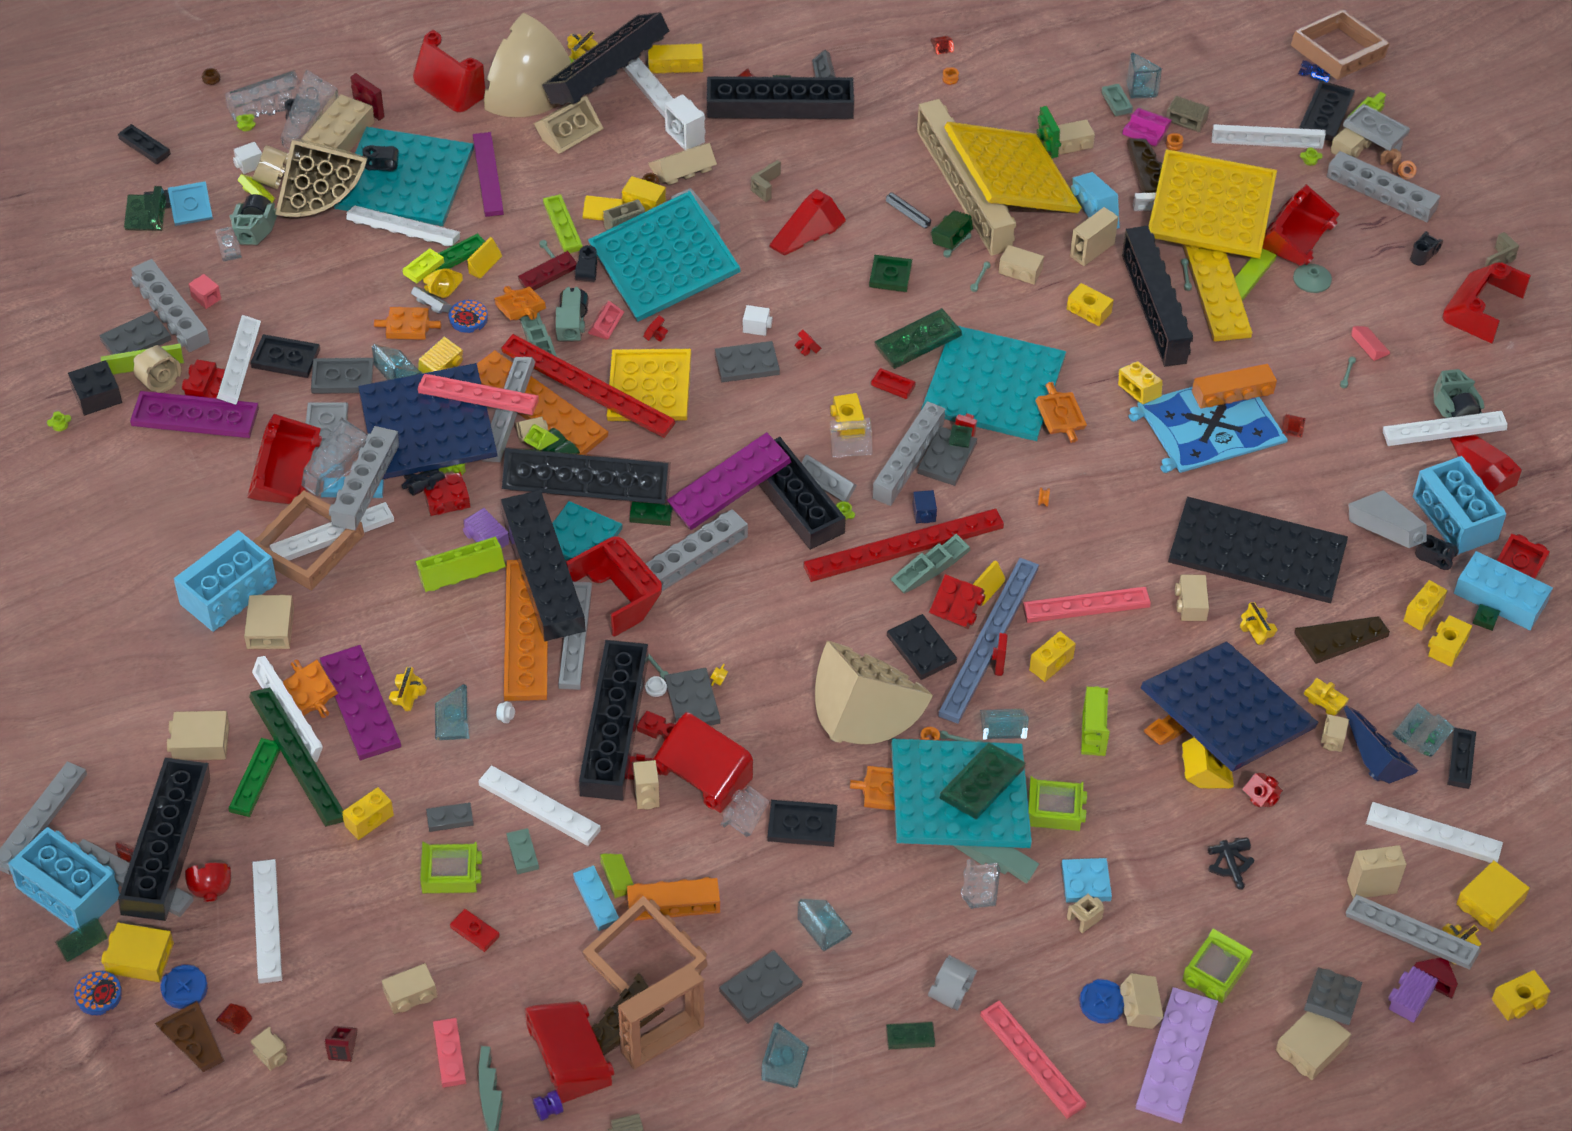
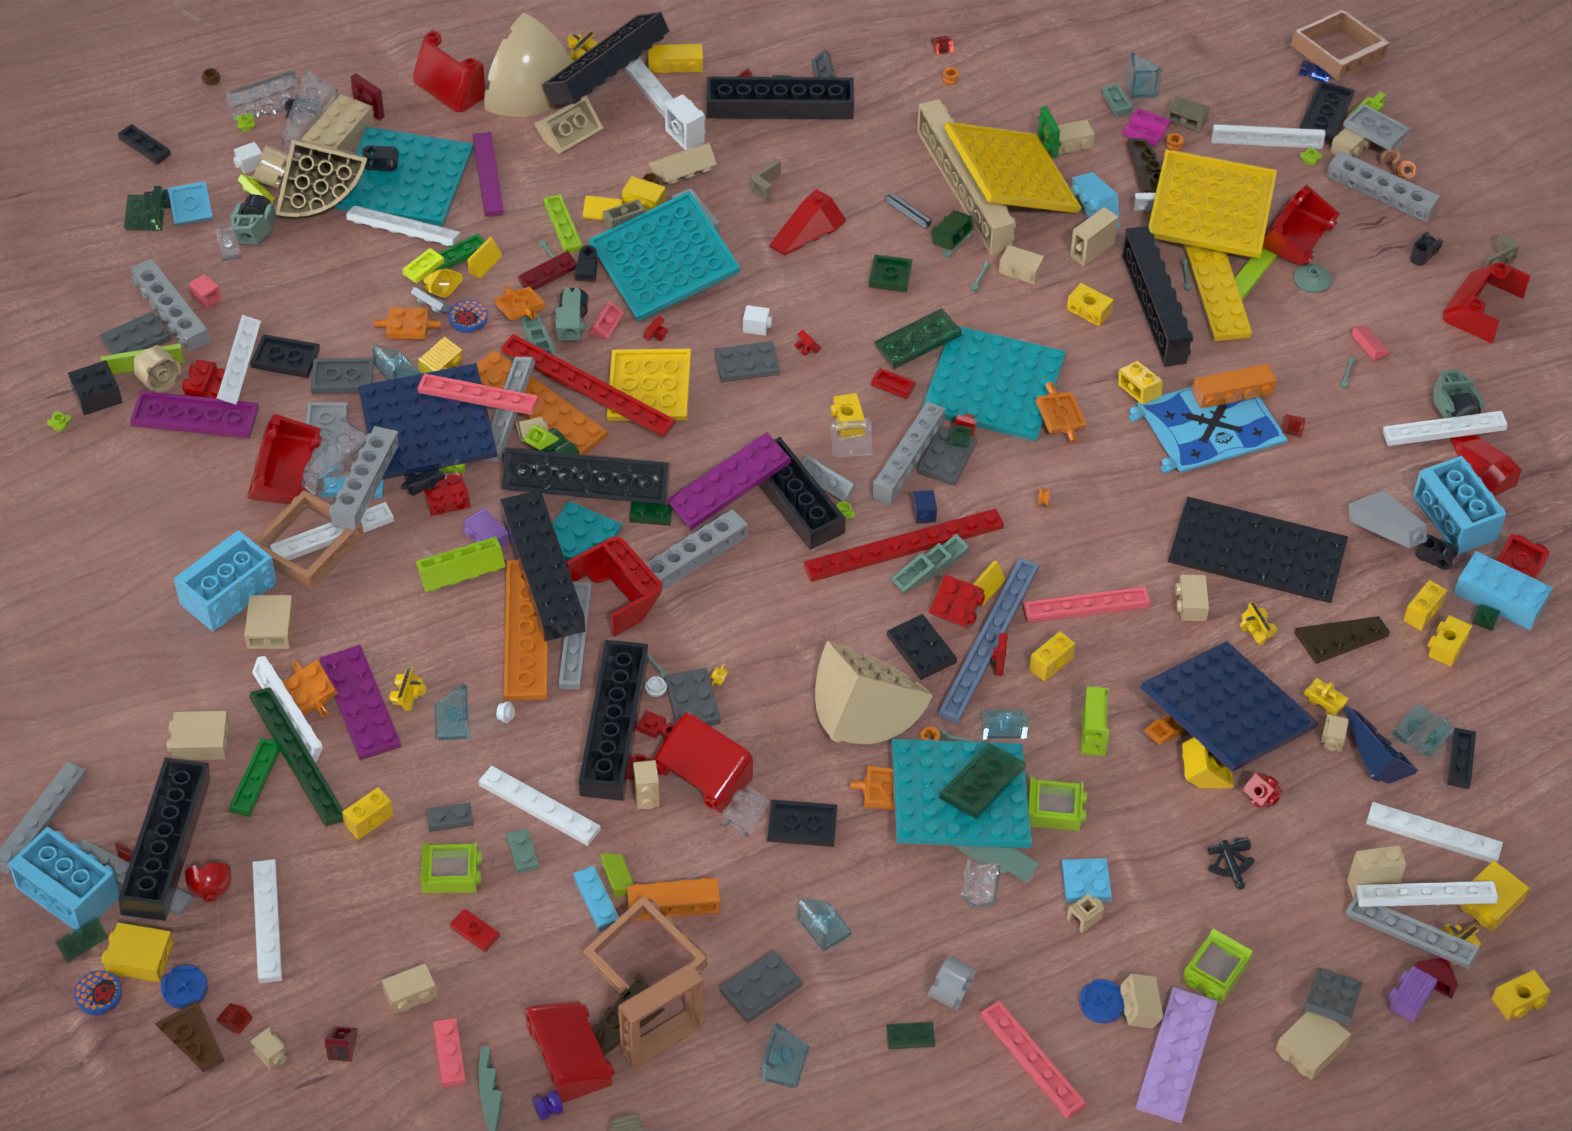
(1426, 894): none -> white plate

